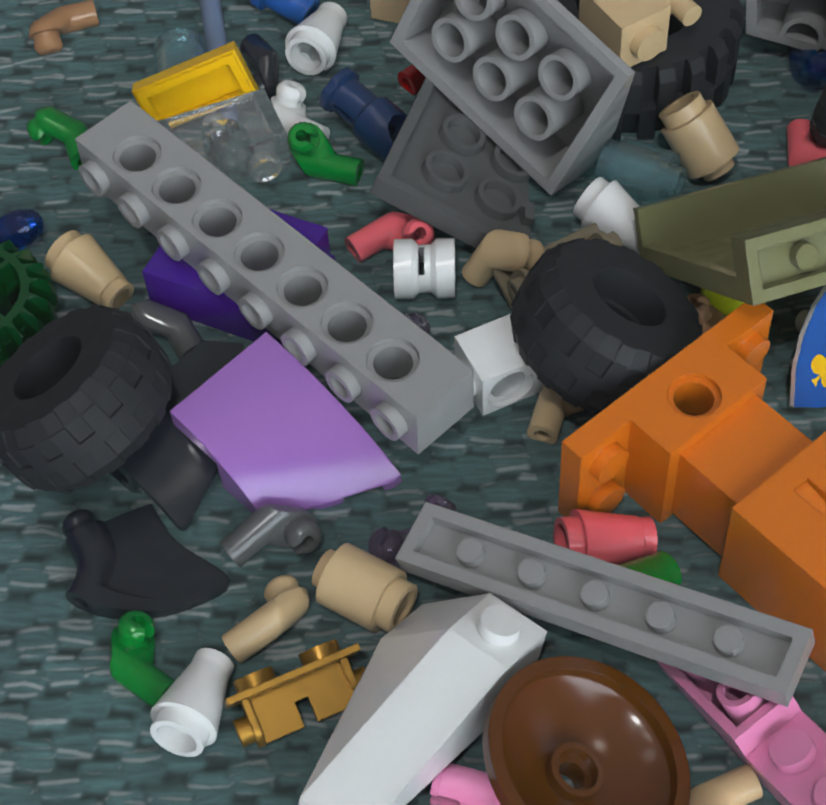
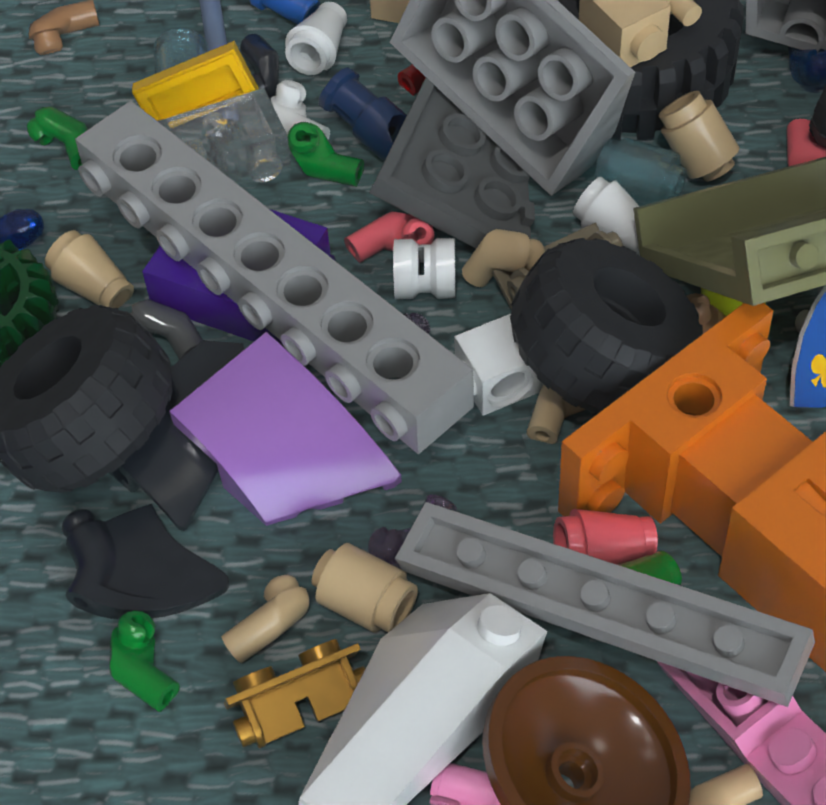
(192, 706): white cone -> none
(273, 526): dark grey arm -> none

